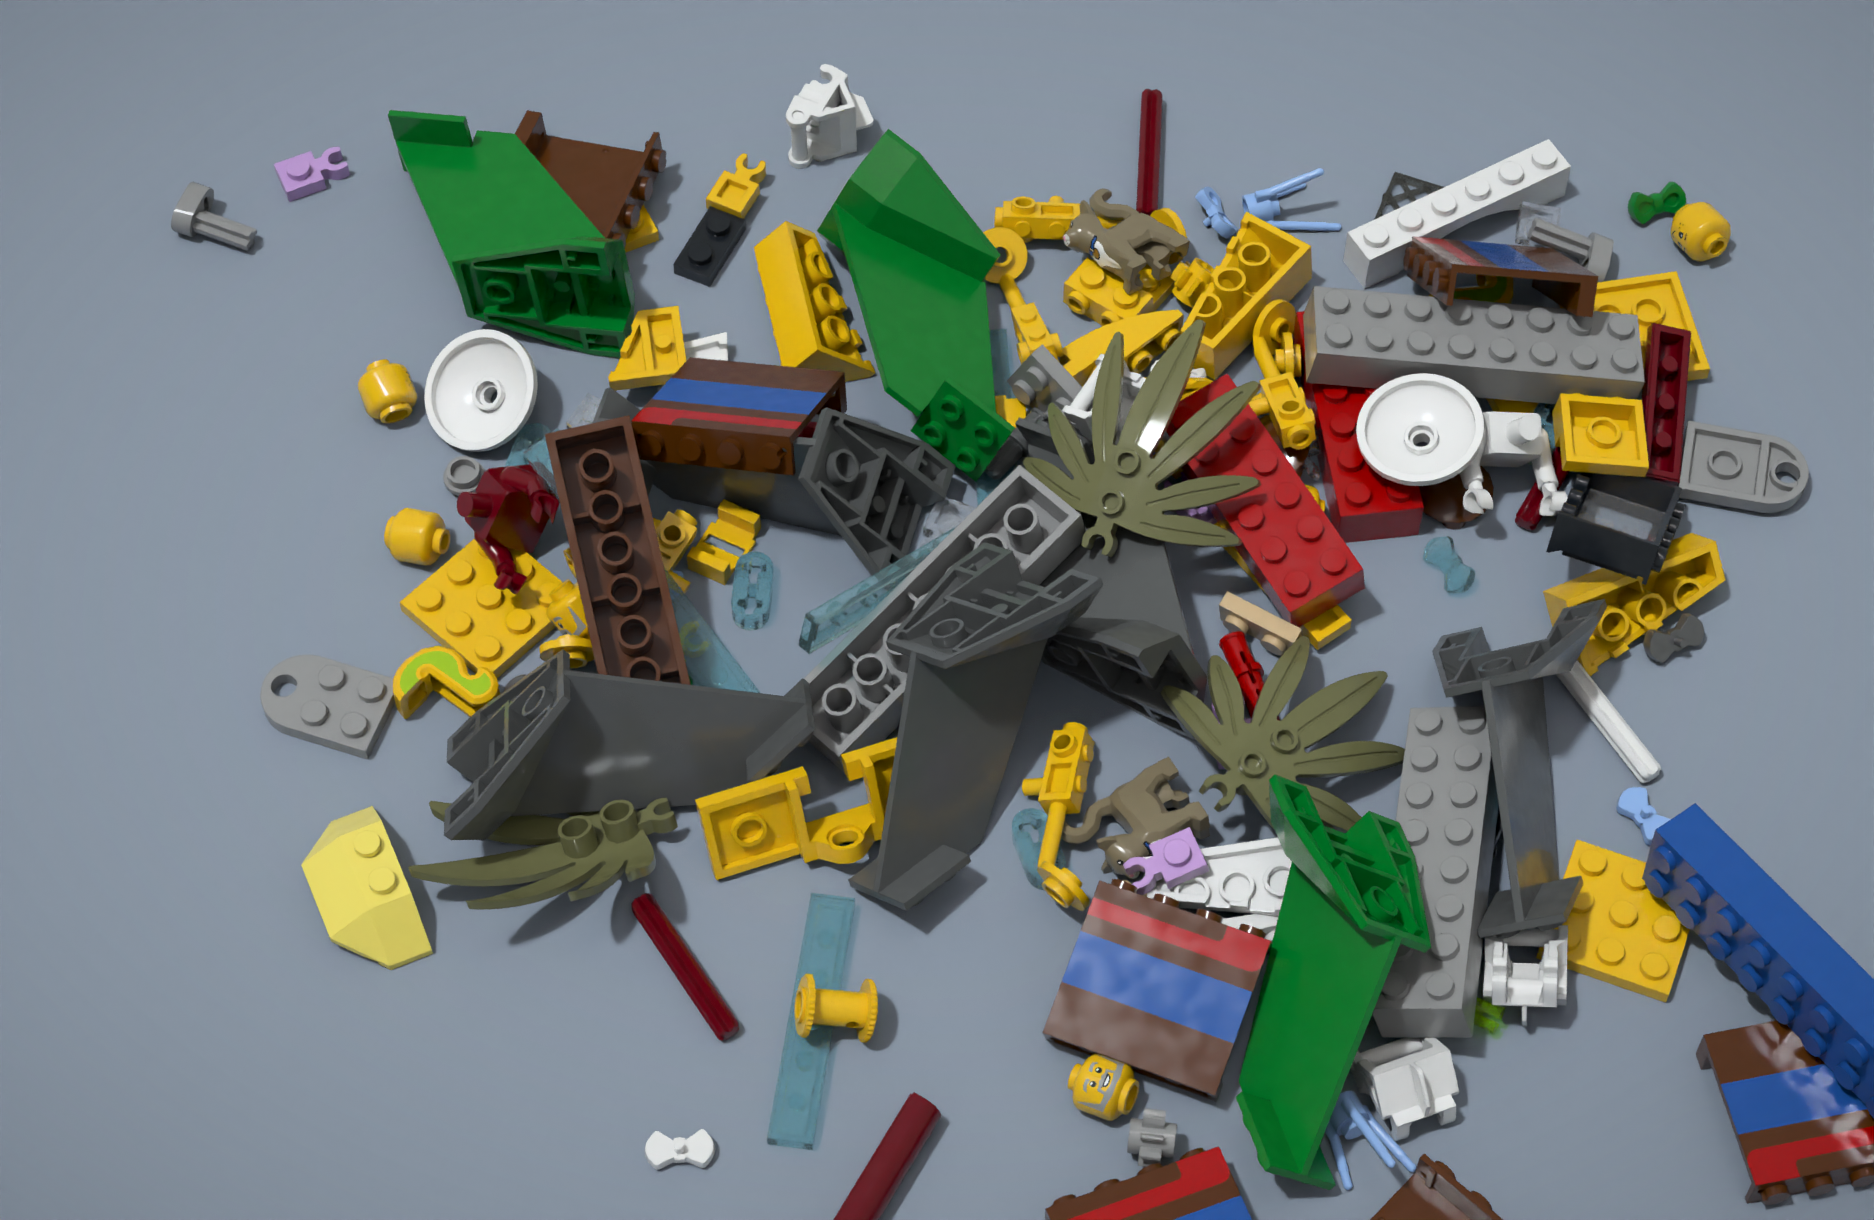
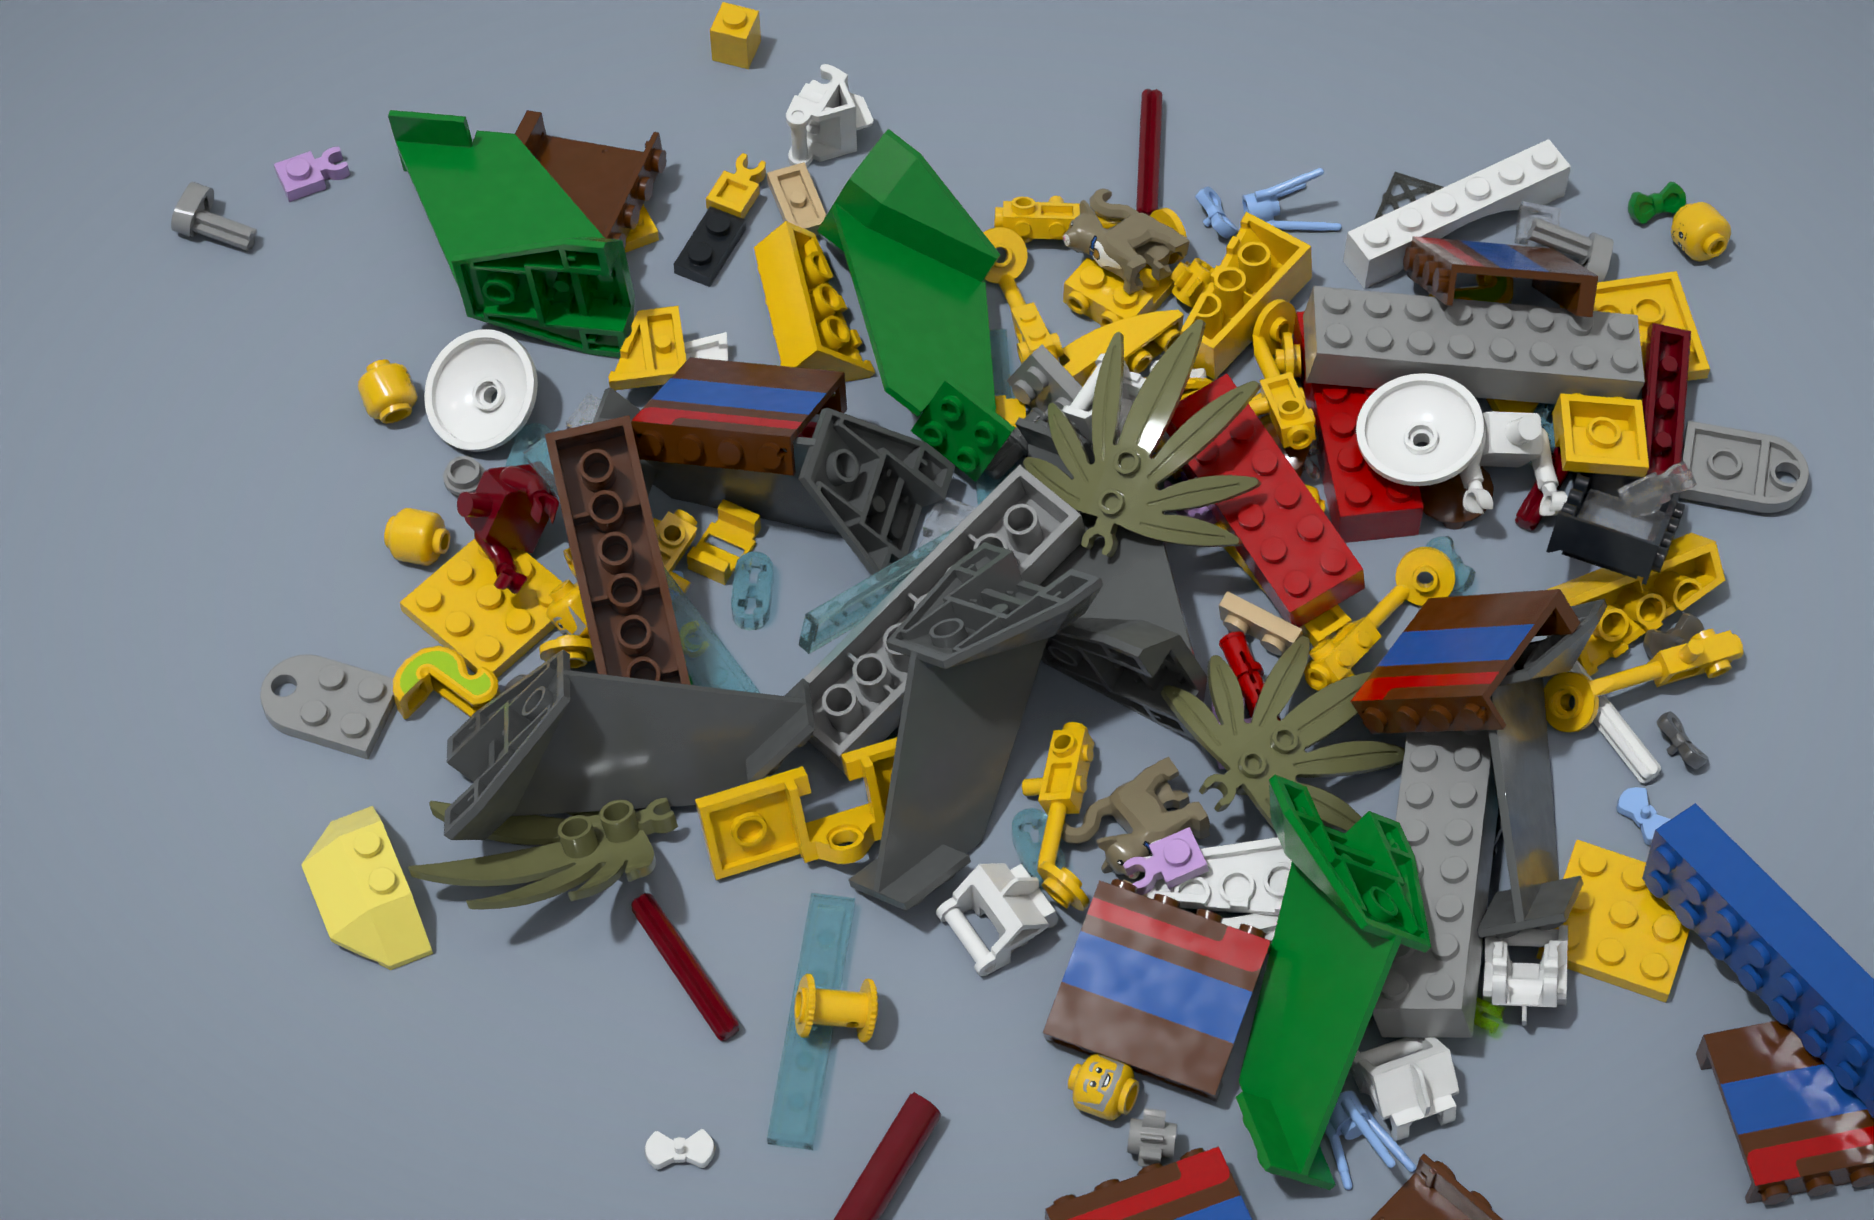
(735, 35): none -> yellow brick
(797, 197): none -> tan plate
(1009, 901): none -> white piece
(1336, 657): none -> yellow piece
(1455, 659): none -> reddish brown panel
(1650, 492): none -> clear plate
(1673, 728): none -> flat silver piece
(1702, 654): none -> yellow piece

